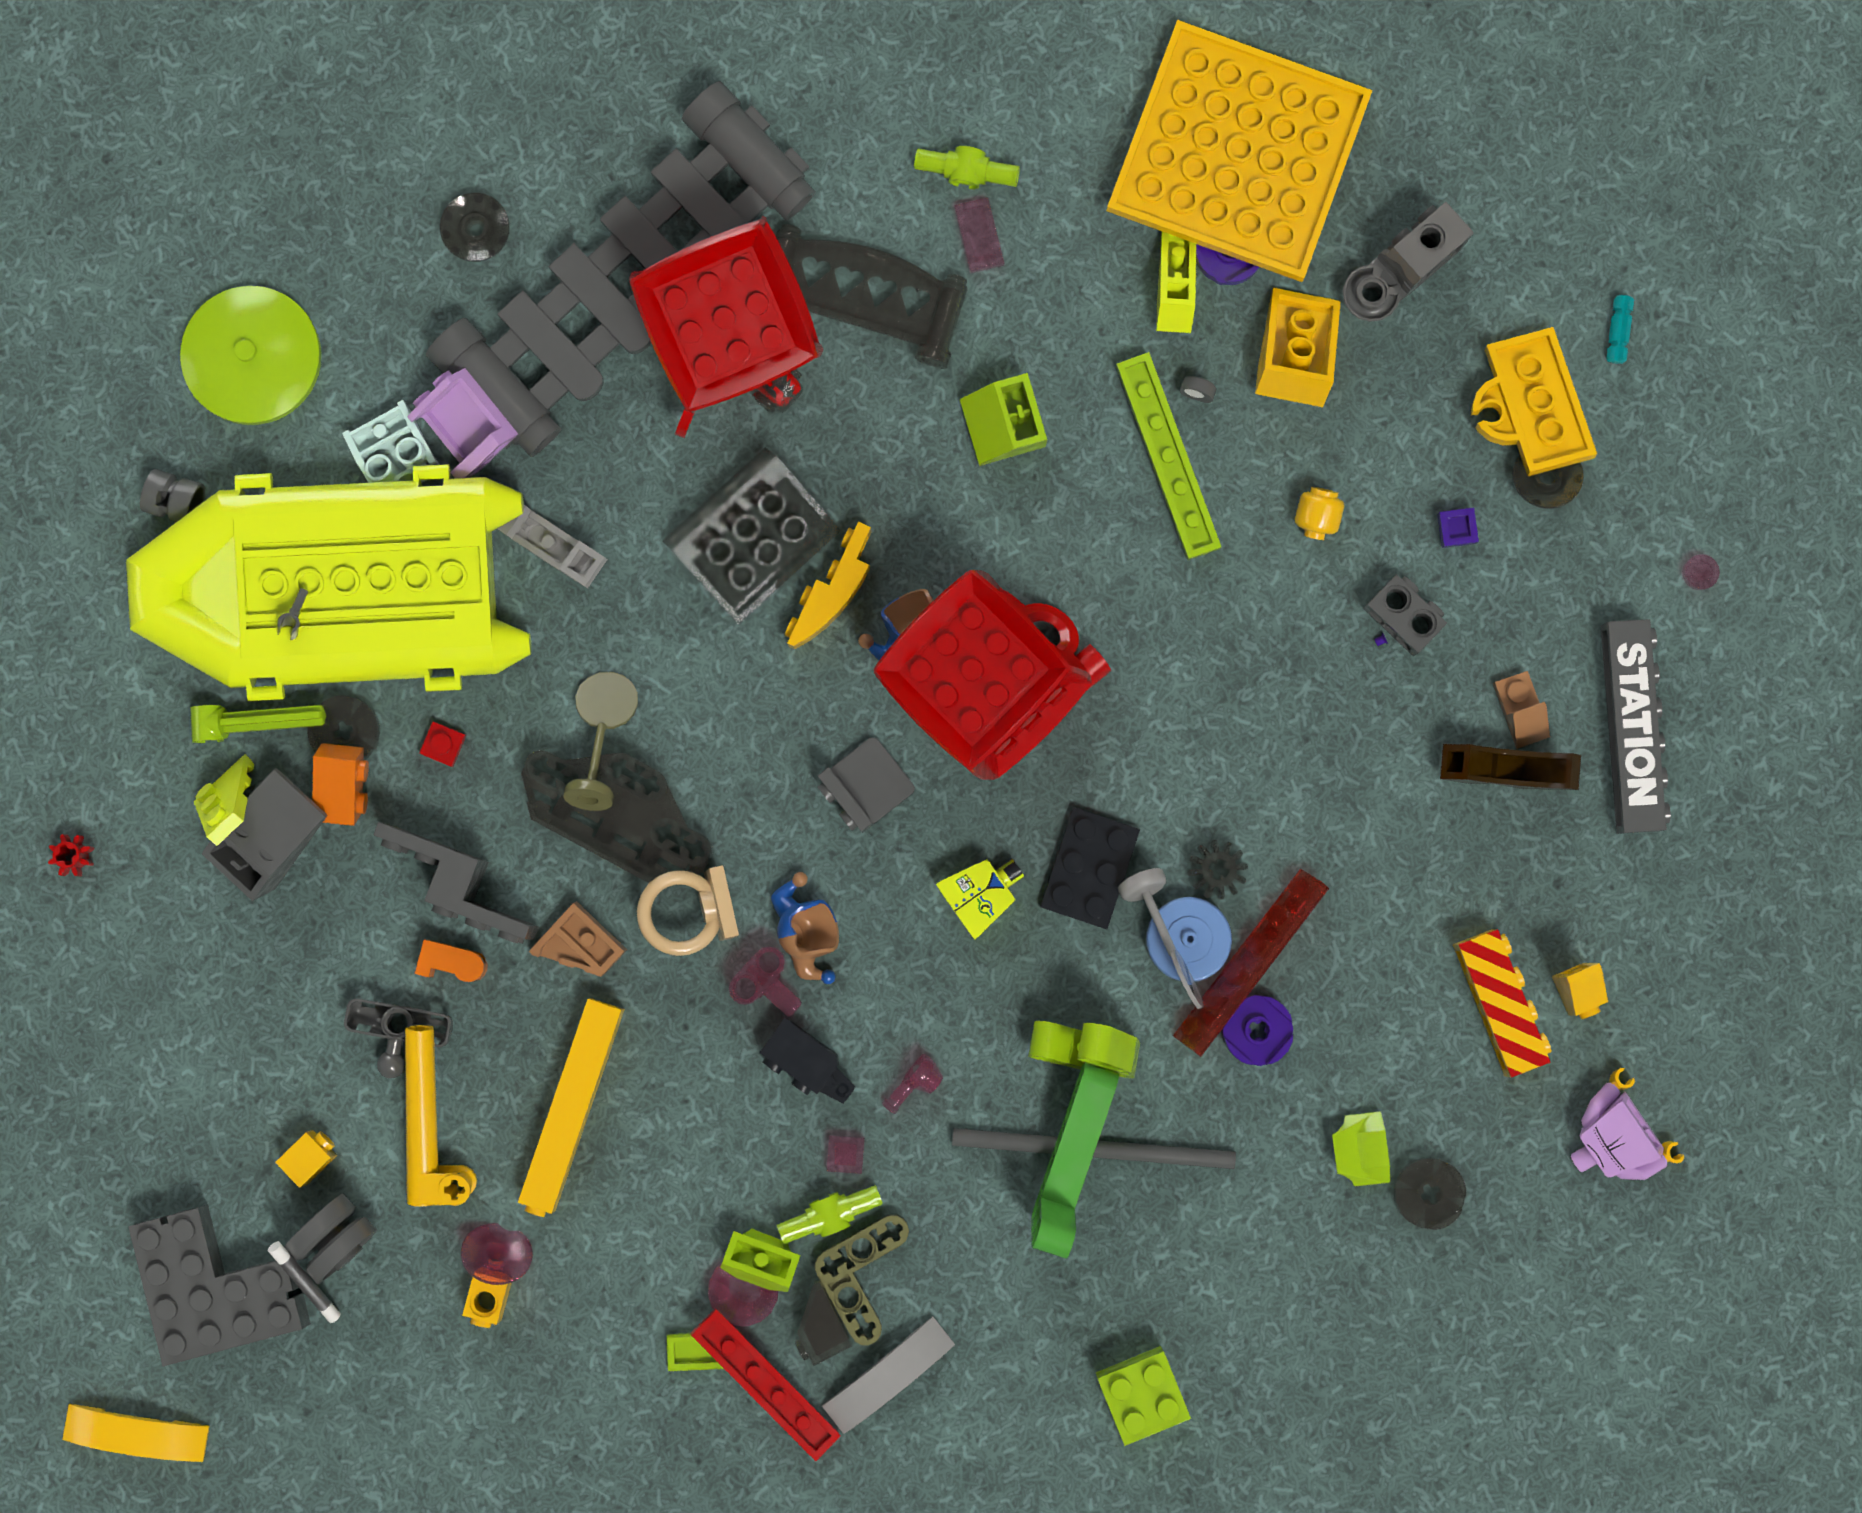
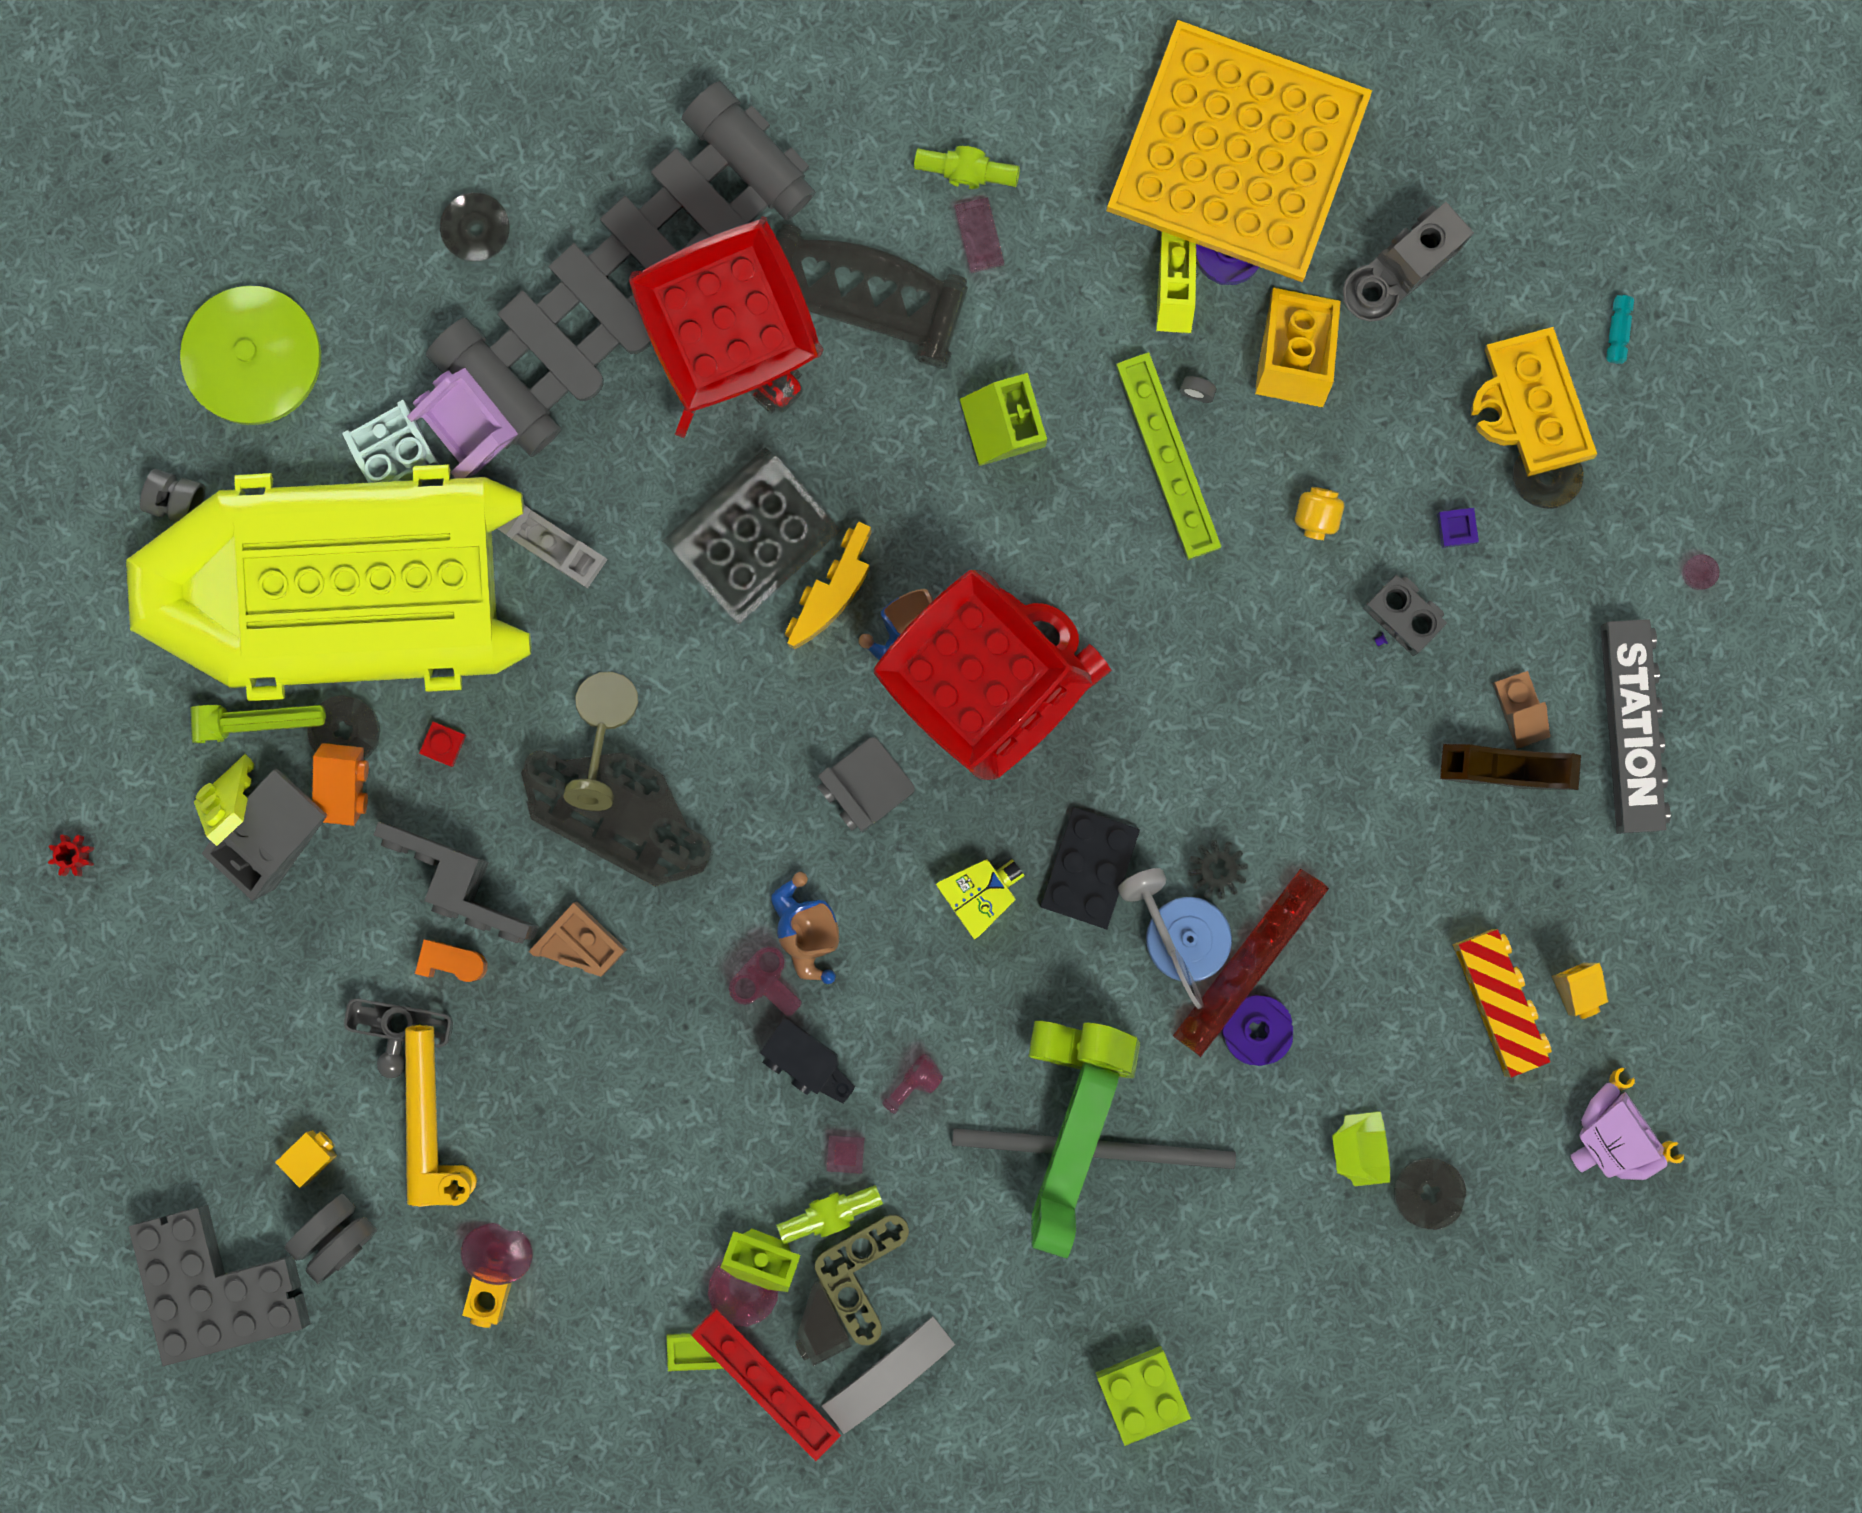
(135, 1435): yellow slope -> none
(291, 617): dark grey hand -> none
(304, 1282): flat silver bar -> none
(570, 1107): yellow brick -> none
(714, 904): tan tile -> none

